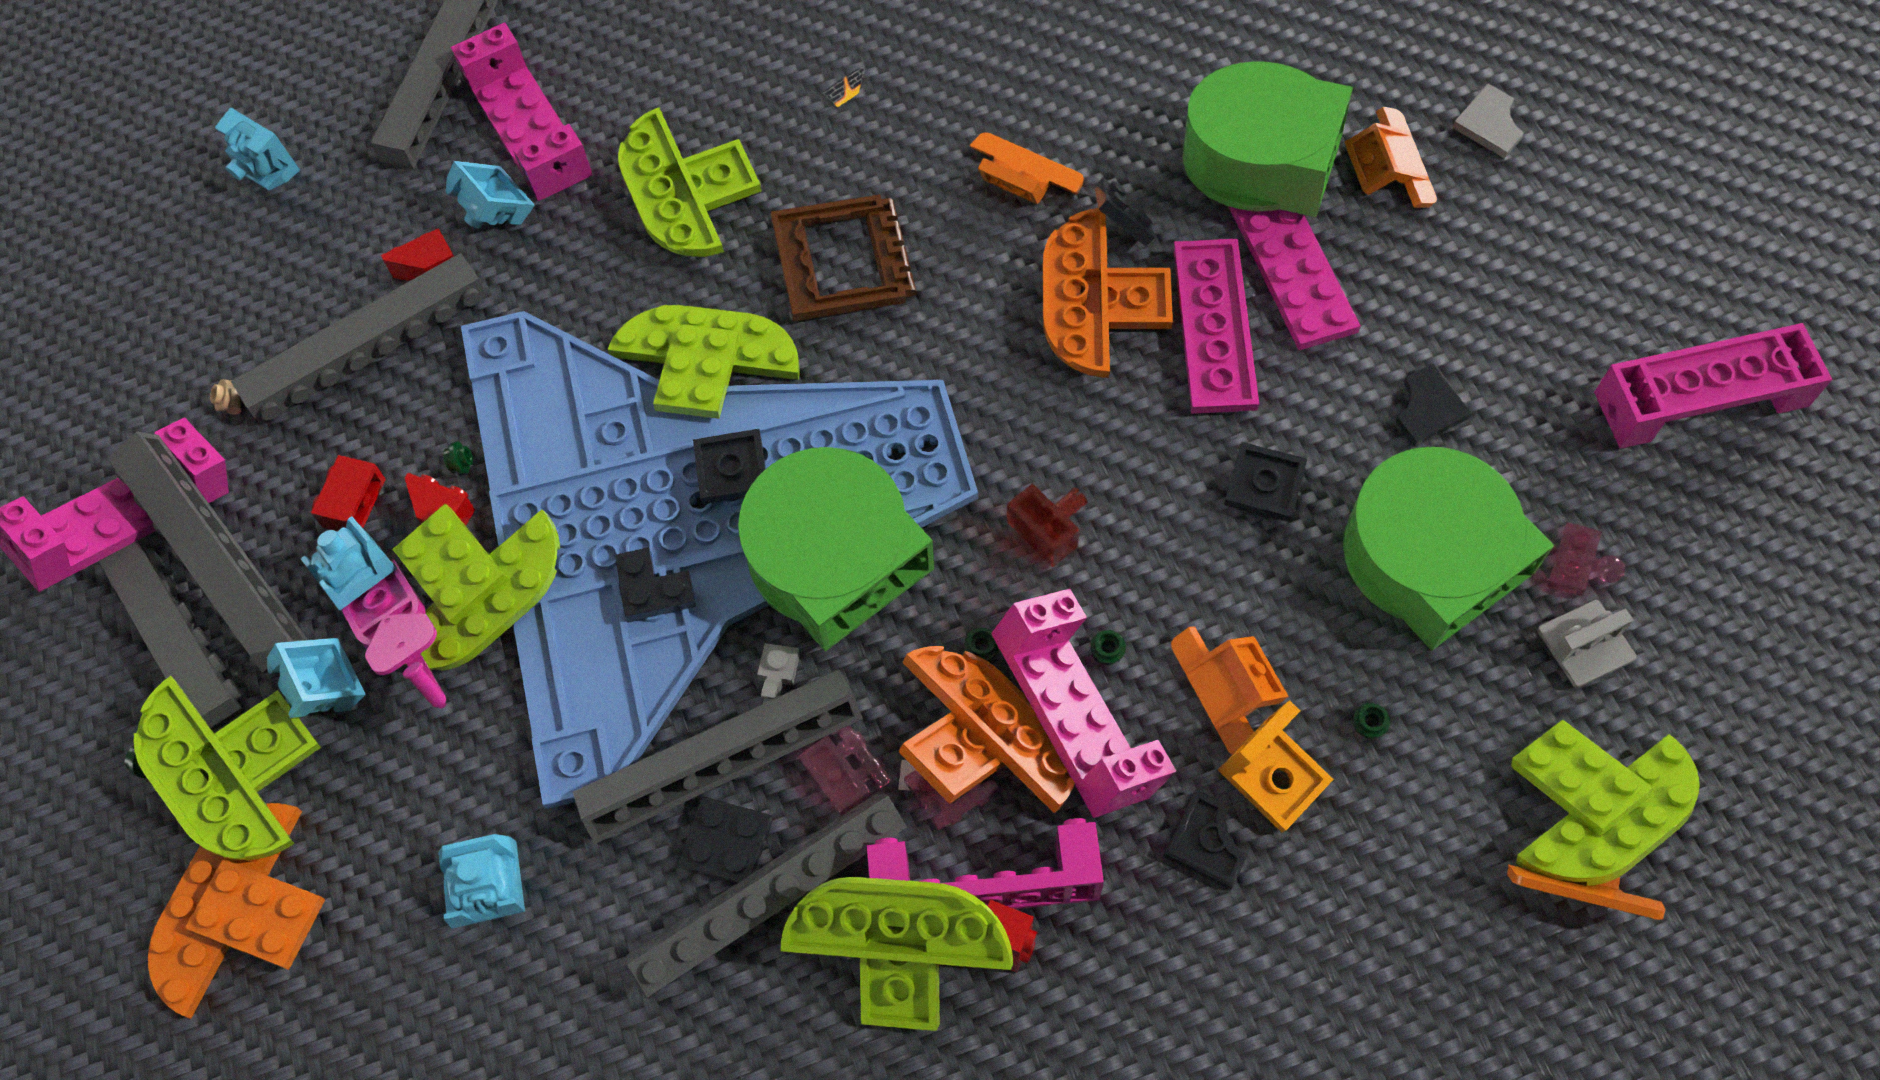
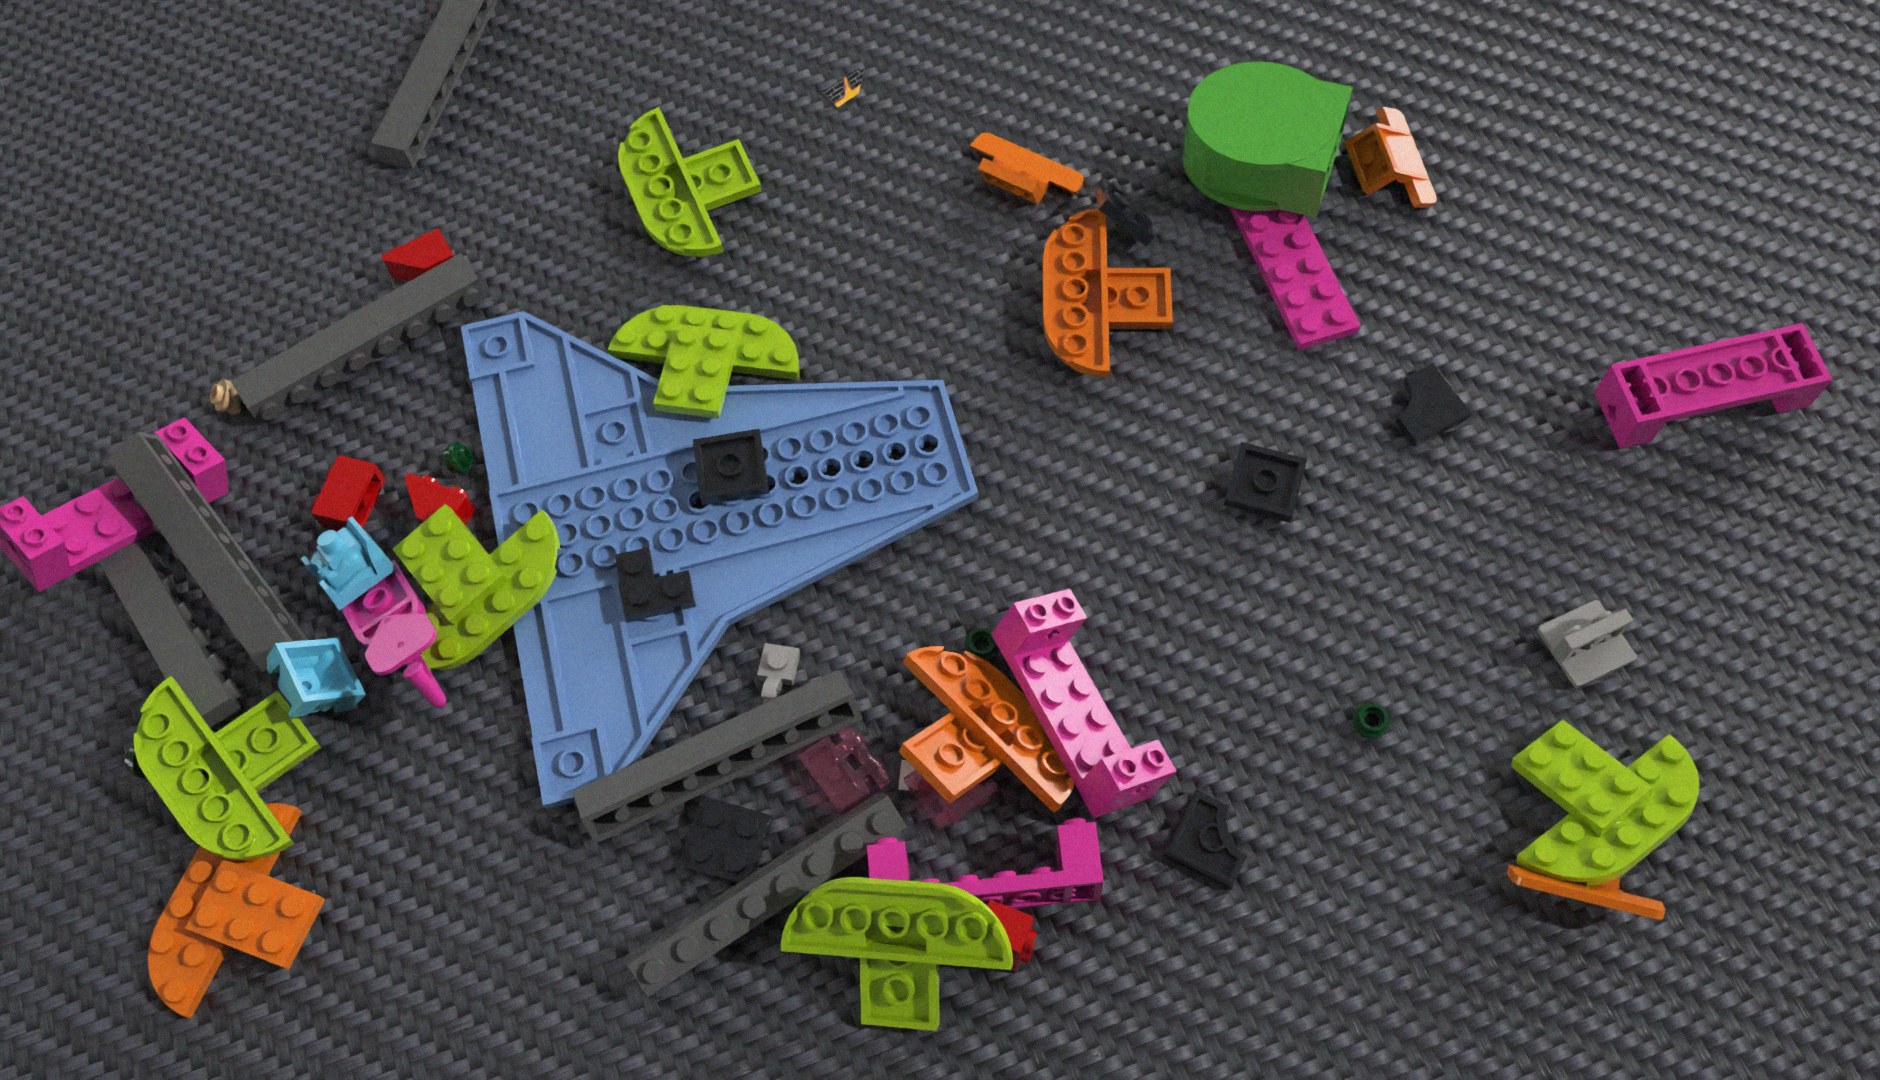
(255, 151): medium azure brick -> none
(481, 880): medium azure brick -> none
(487, 194): medium azure brick -> none
(521, 115): dark pink plate -> none
(798, 266): reddish brown hinge -> none
(830, 540): bright green brick -> none
(1046, 524): clear red brick -> none
(1111, 638): dark green plate -> none
(1215, 326): dark pink plate -> none
(1229, 682): orange plate -> none
(1272, 750): light orange bracket -> none
(1439, 540): bright green brick -> none
(1489, 121): light grey tile -> none
(1577, 559): clear pink plate -> none

